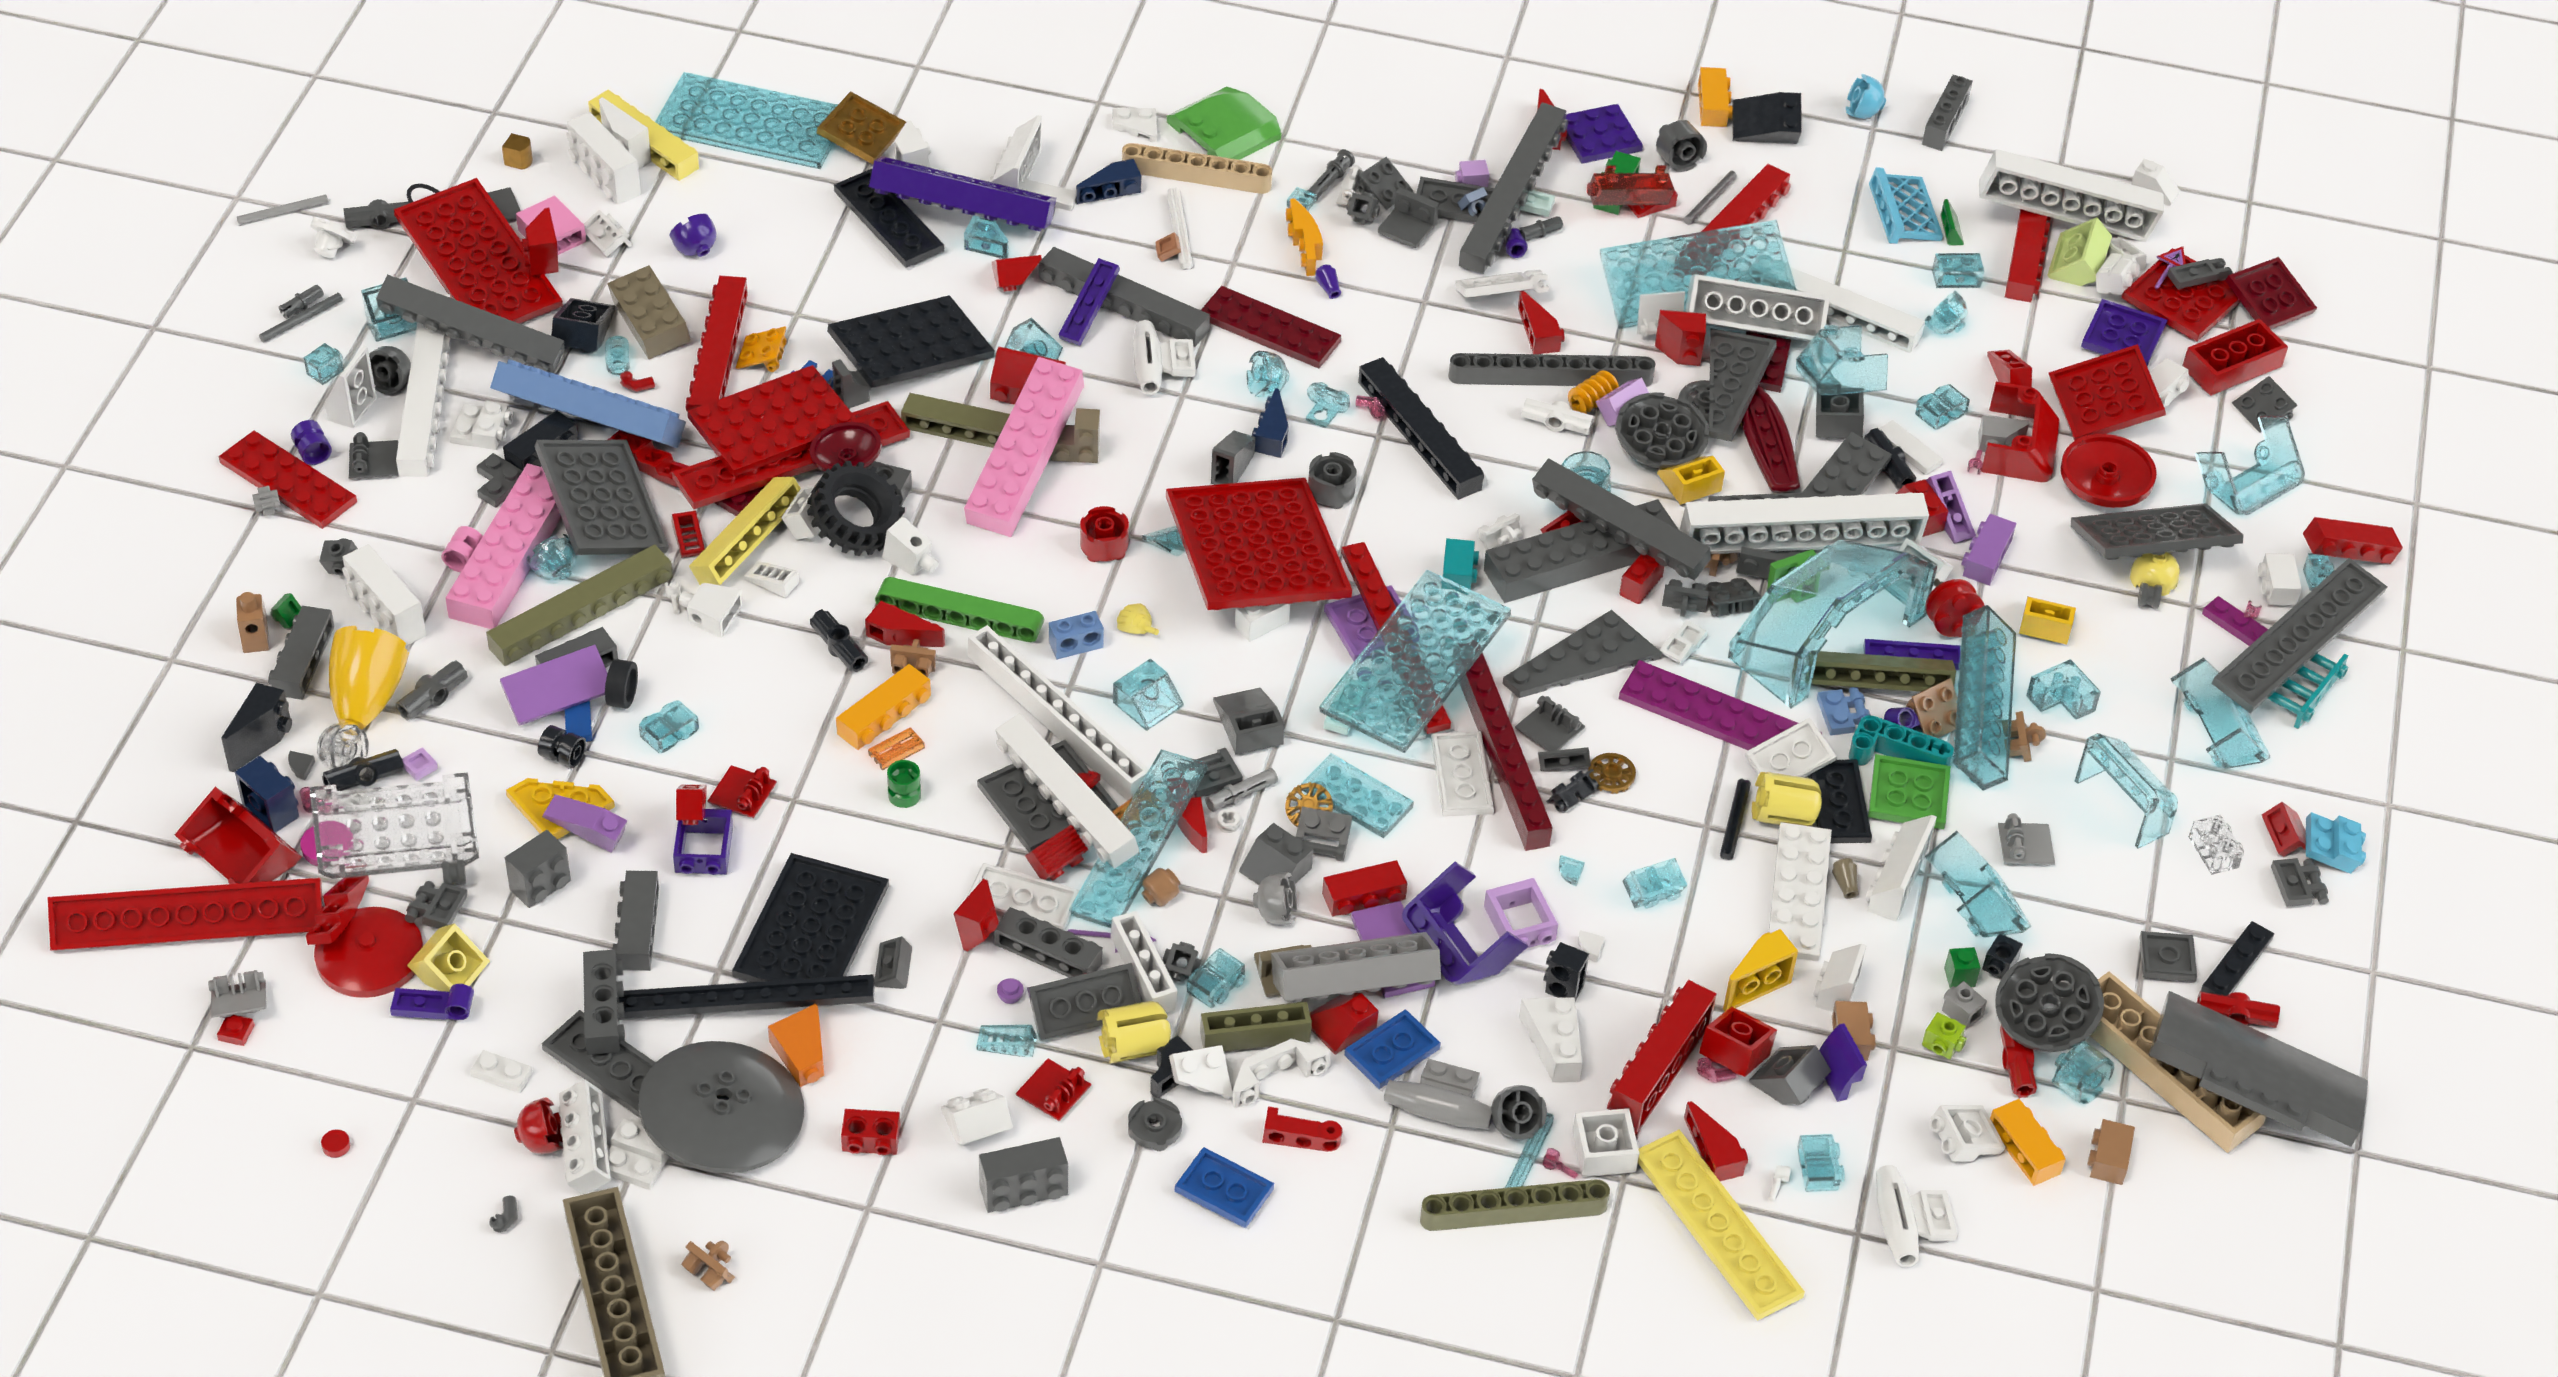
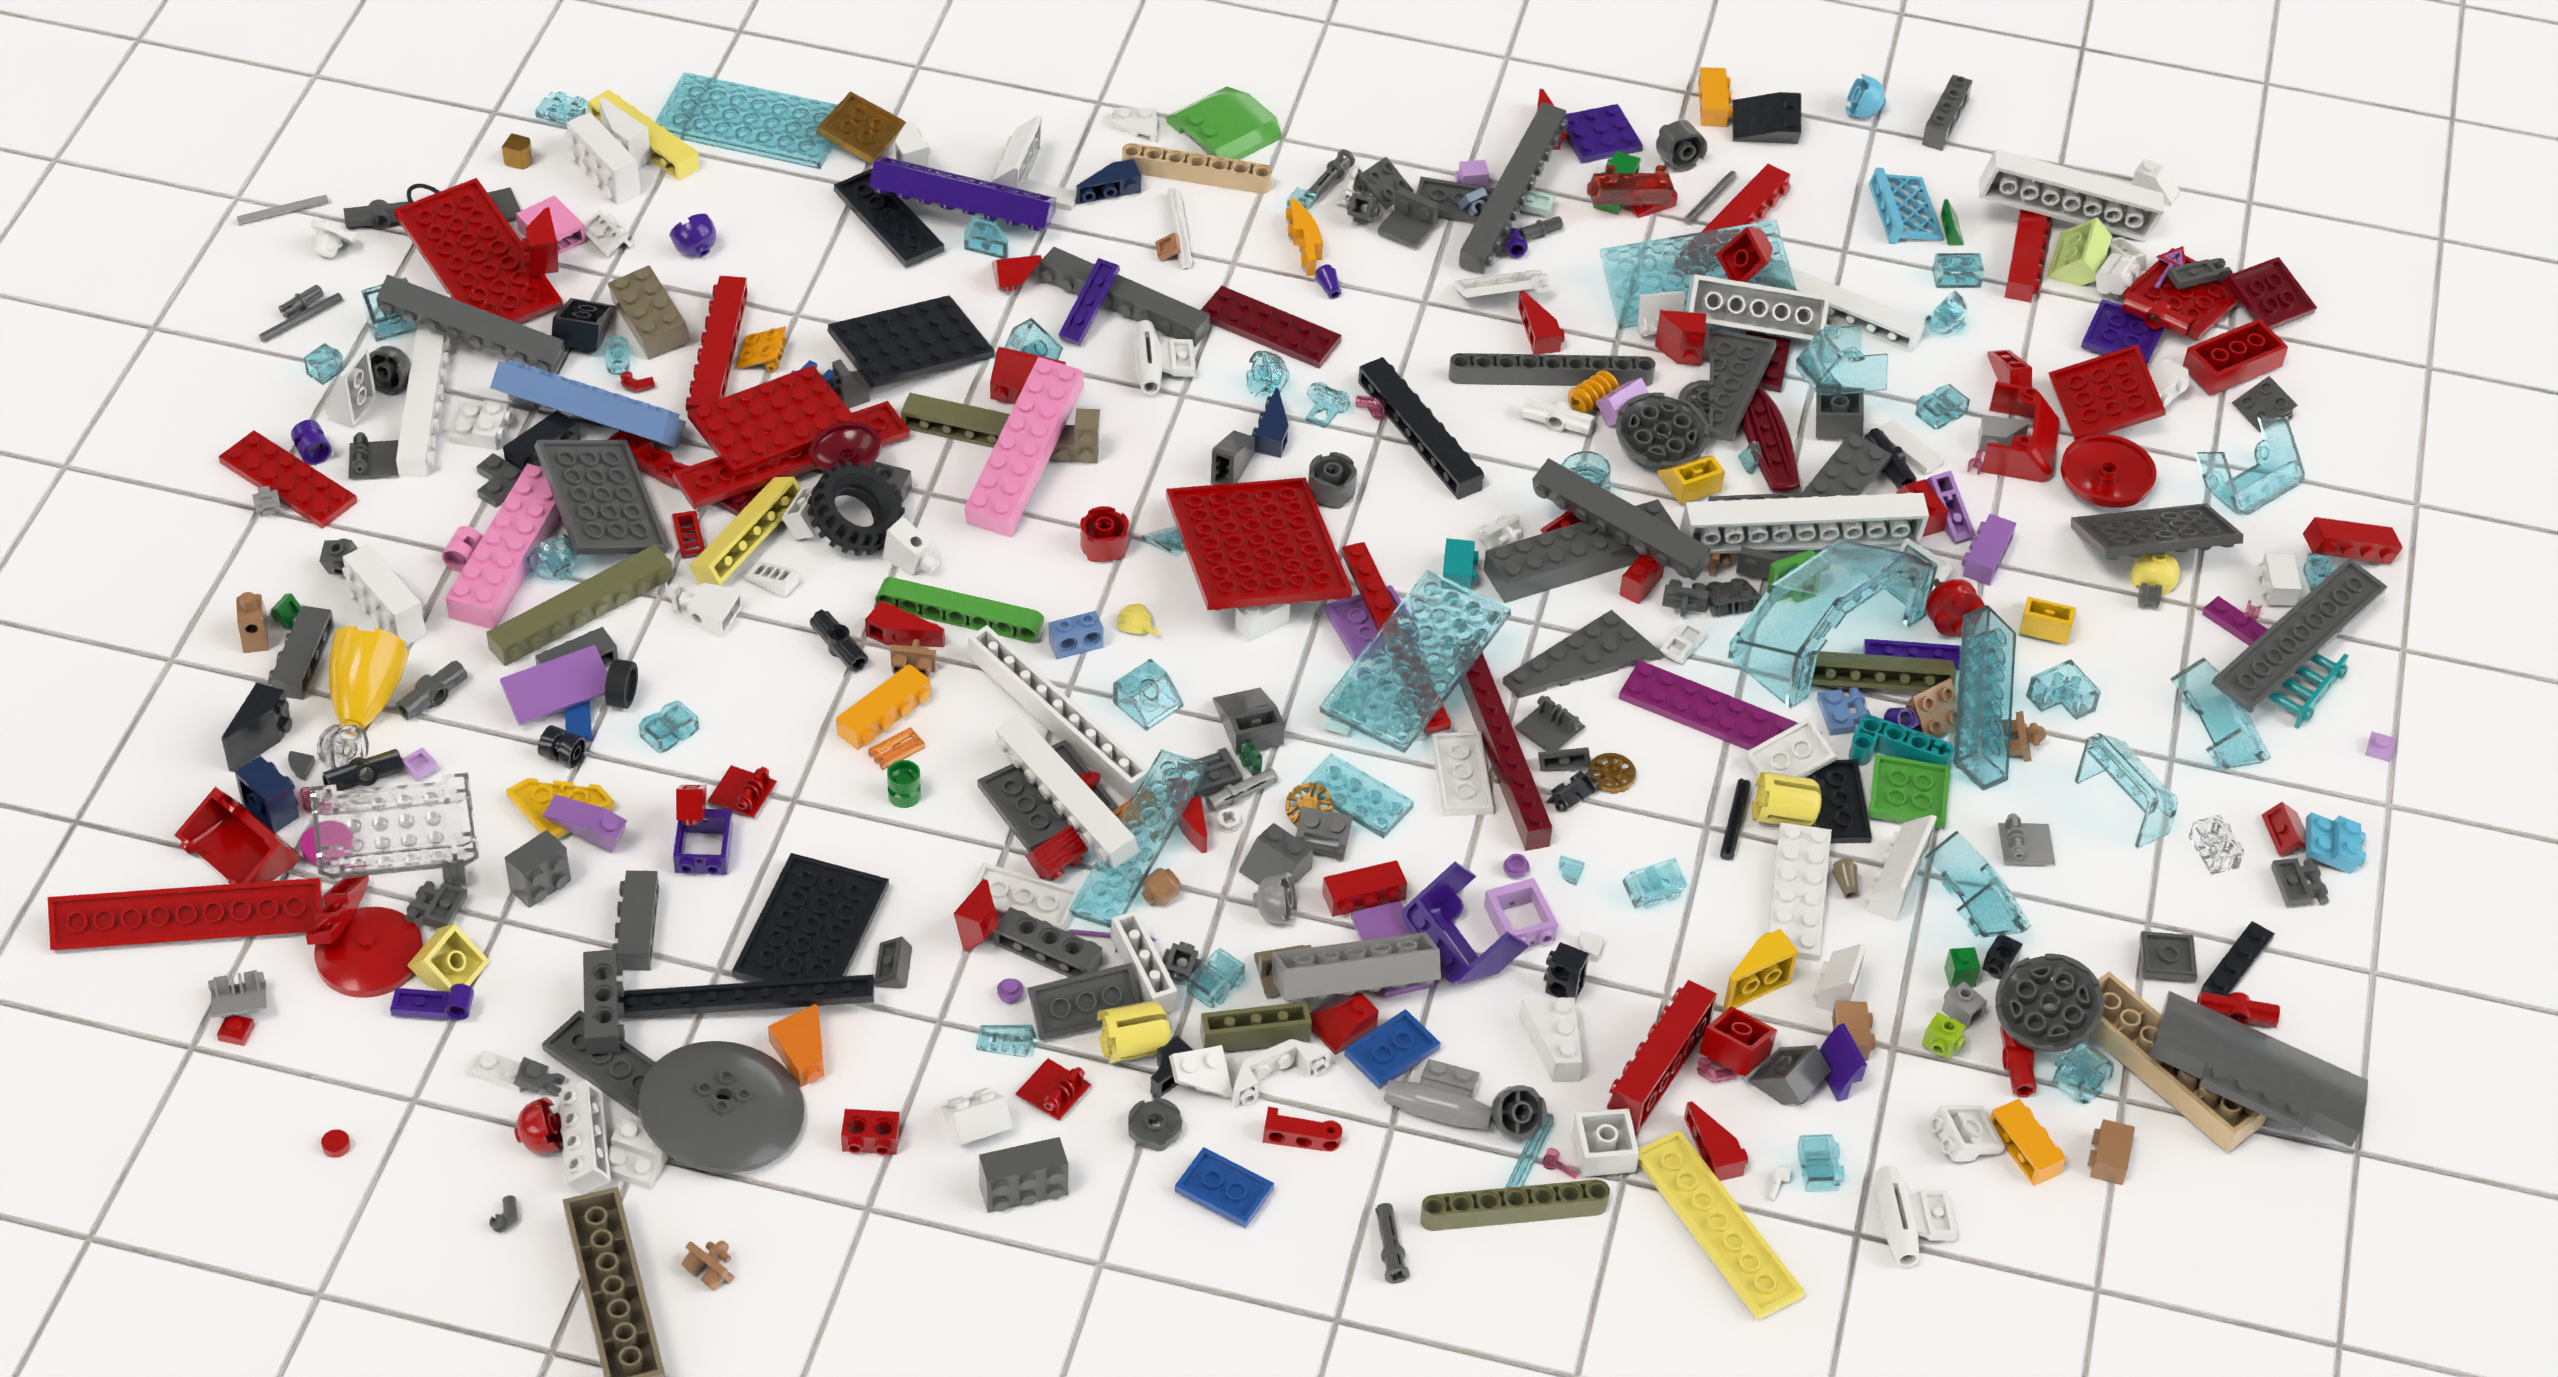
(534, 1077): none -> dark grey plate
(561, 107): none -> clear light blue plate
(1250, 757): none -> clear green plate
(1392, 1252): none -> dark grey pin
(1516, 866): none -> medium lavender plate
(1745, 254): none -> red slope
(1749, 456): none -> clear light blue tile
(2157, 314): none -> red piece
(2380, 746): none -> lavender plate

